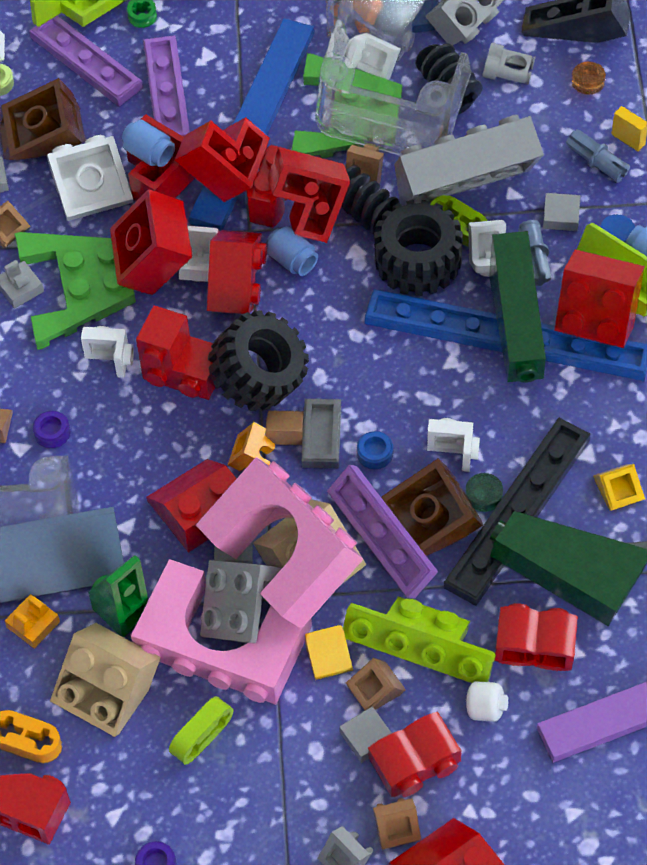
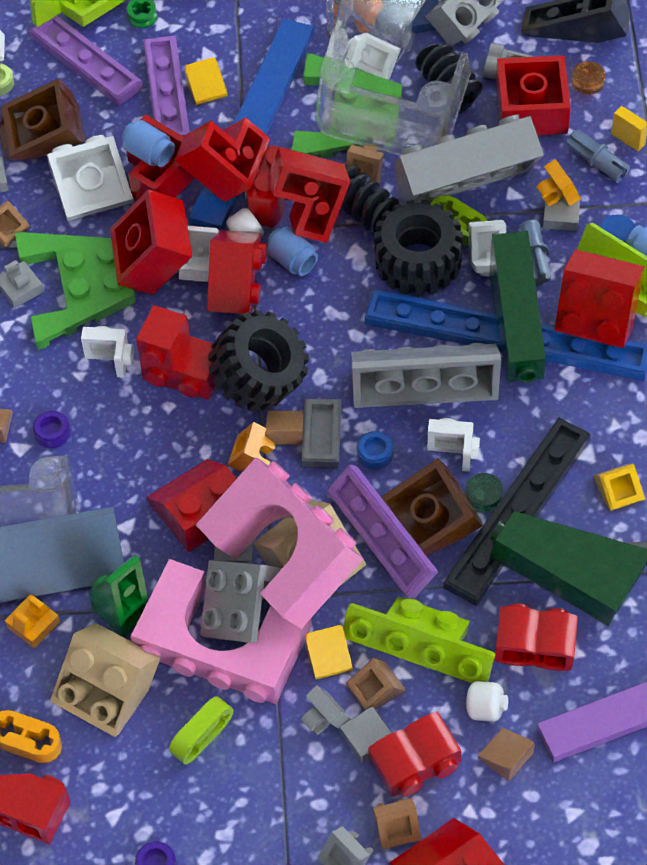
(205, 81): none -> yellow slope
(244, 222): none -> white piece
(325, 712): none -> light grey tile
(425, 375): none -> light grey slope
(507, 753): none -> medium nougat slope
(535, 89): none -> red brick
(557, 186): none -> light orange tile

